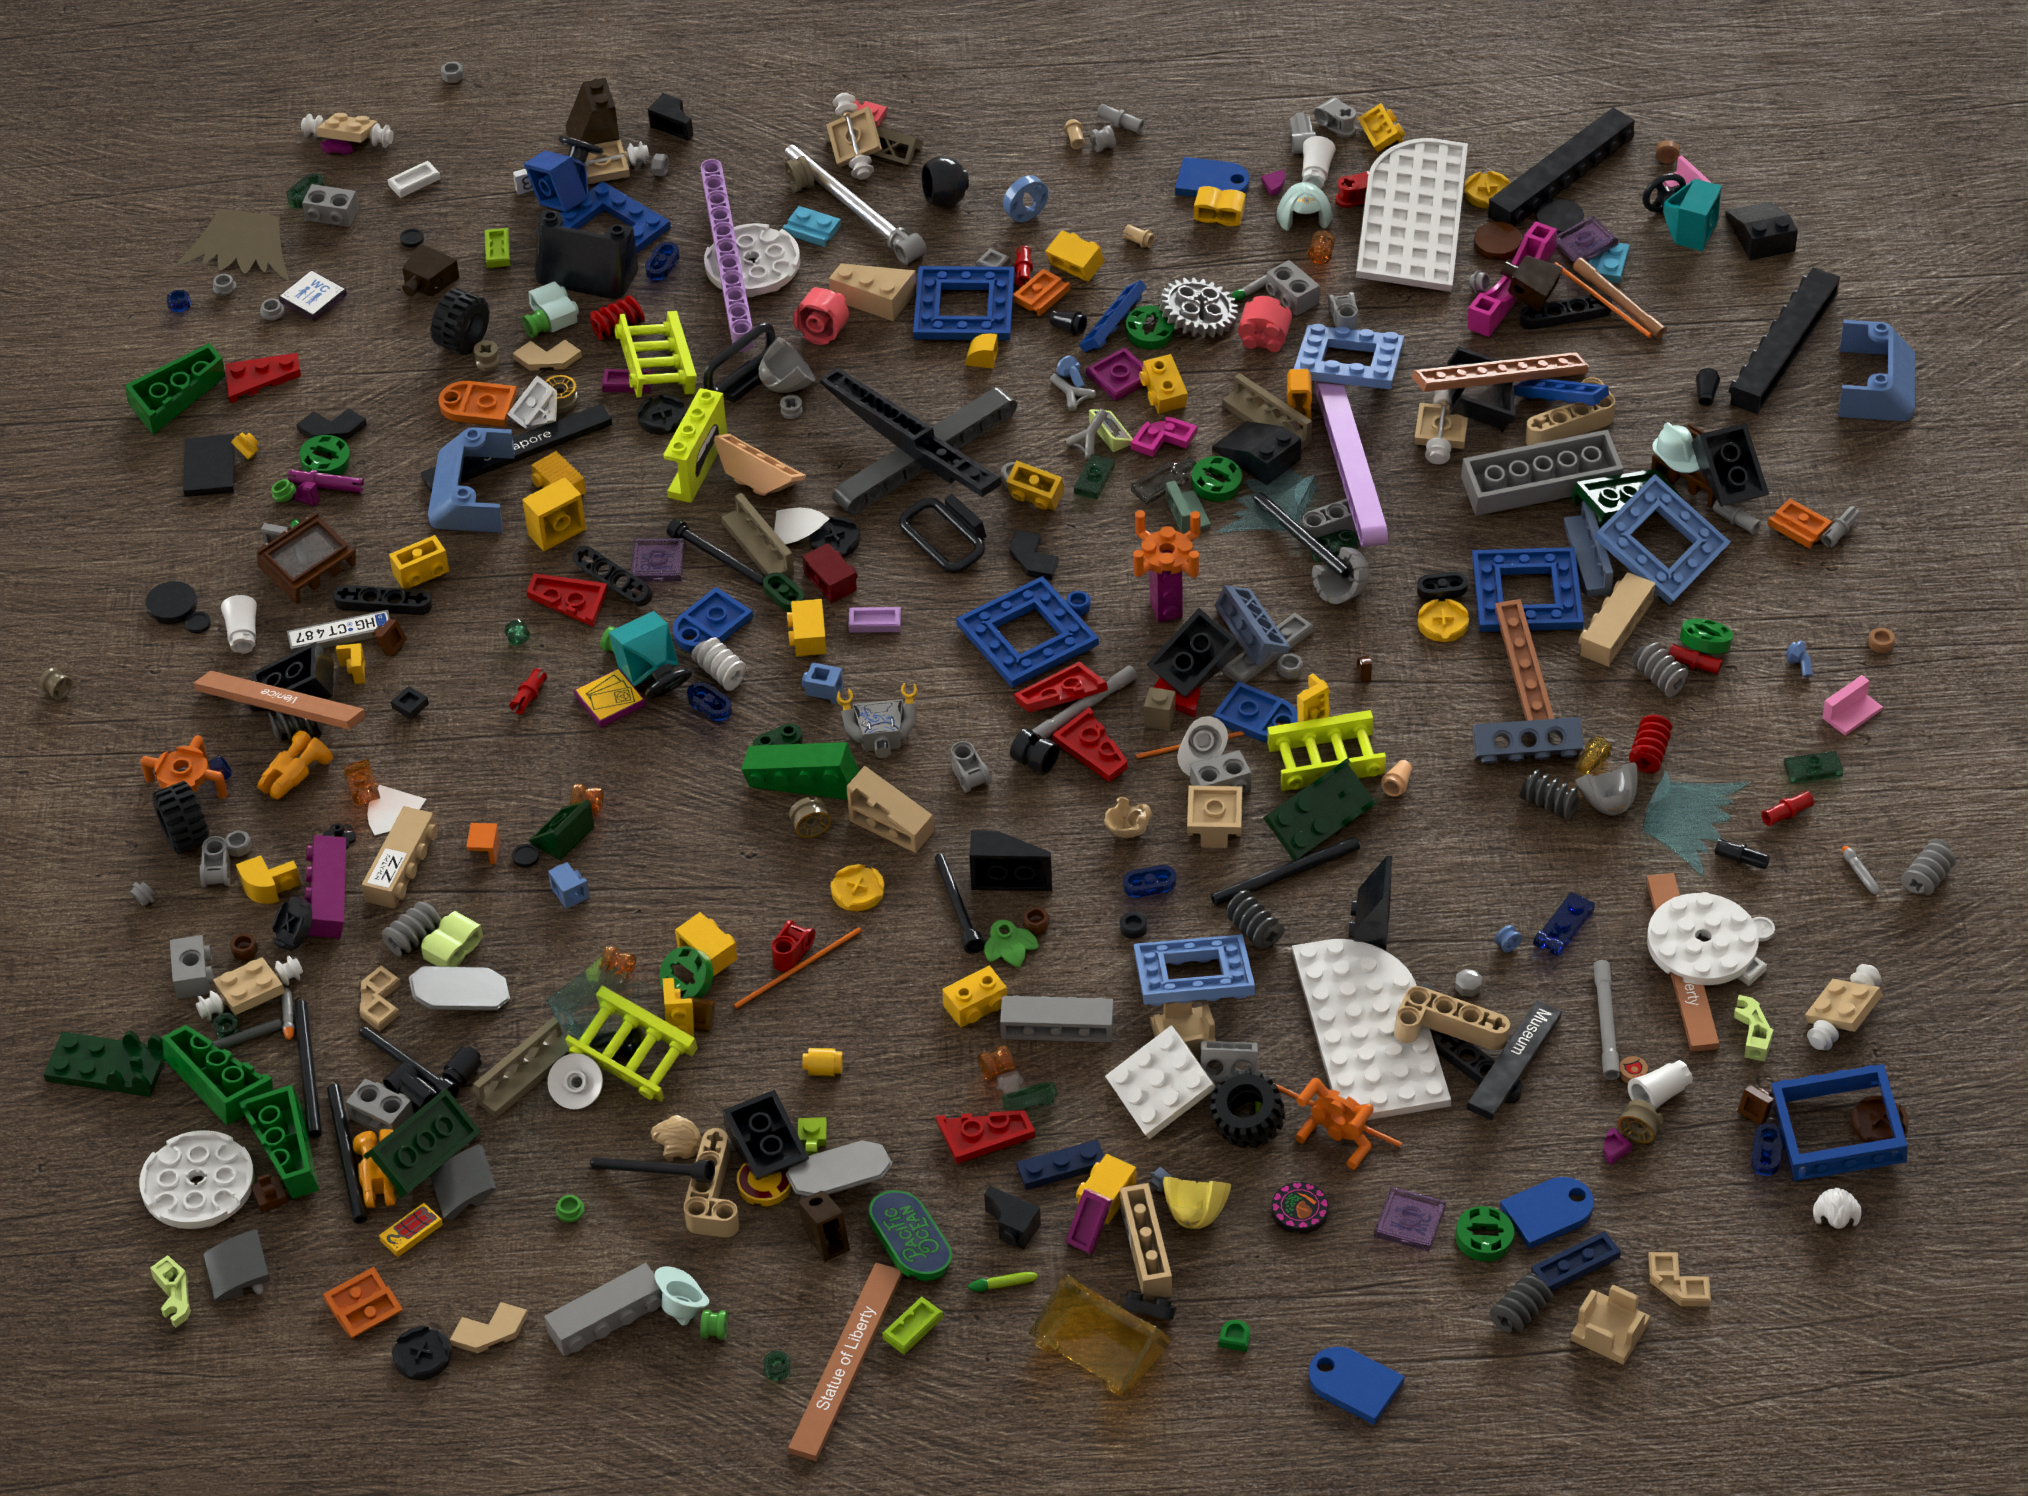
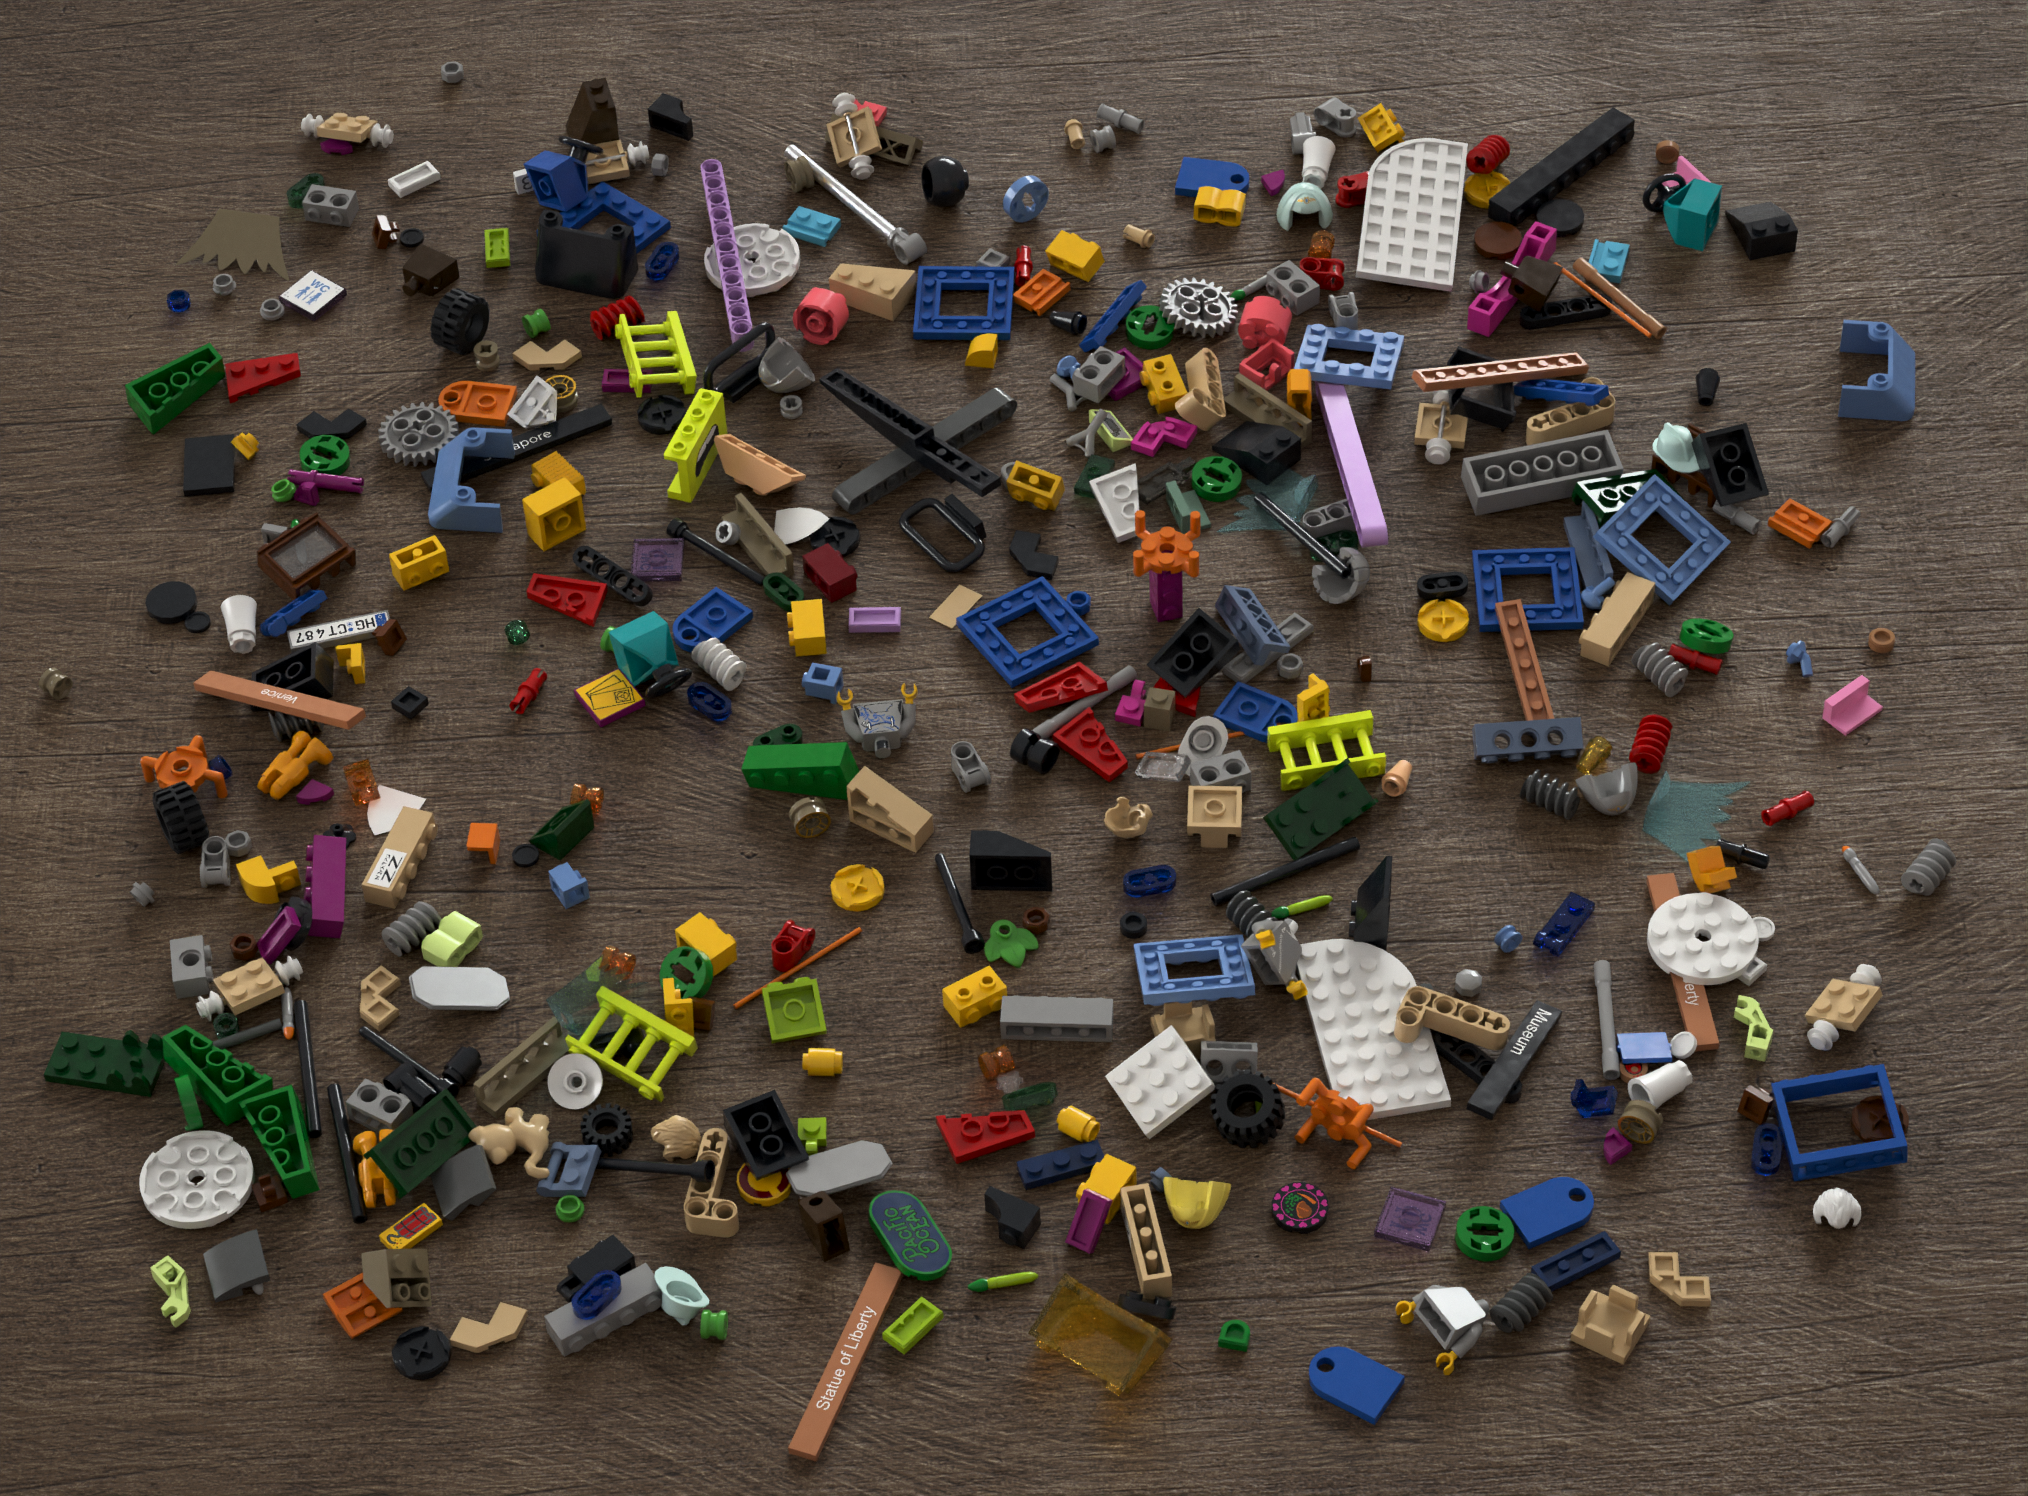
(188, 1103): none -> green piece
(278, 934): none -> magenta tile
(292, 613): none -> blue hinge
(314, 792): none -> magenta tile
(383, 231): none -> reddish brown tile
(383, 596): black beam -> none
(398, 1277): none -> dark tan slope
(417, 433): none -> light grey gear
(501, 1140): none -> tan animal
(556, 305): light aqua brick -> none
(576, 1173): none -> sand blue plate
(594, 1296): none -> clear blue plate
(606, 1255): none -> black brick
(607, 1117): none -> black tyre
(733, 530): none -> light grey bush
(772, 1359): clear green bush -> none
(793, 1010): none -> lime plate
(955, 605): none -> tan sticker
(1078, 1124): none -> yellow brick
(1098, 374): none -> light grey brick
(1118, 500): none -> white wing
(1132, 707): none -> dark pink plate
(1163, 766): none -> clear plate
(1205, 400): none -> tan beam
(1272, 352): none -> coral window
(1275, 953): none -> light grey torso
(1303, 906): none -> lime piece
(1322, 272): none -> red piece
(1451, 1318): none -> light grey torso
(1488, 154): none -> red piece
(1586, 240): clear purple tile -> none
(1592, 596): none -> medium blue plate
(1593, 1101): none -> clear blue bracket
(1644, 1047): none -> piece
(1683, 1045): none -> white piece
(1710, 870): none -> light orange brick
(1784, 340): black brick -> none
(1813, 767): clear green plate -> none

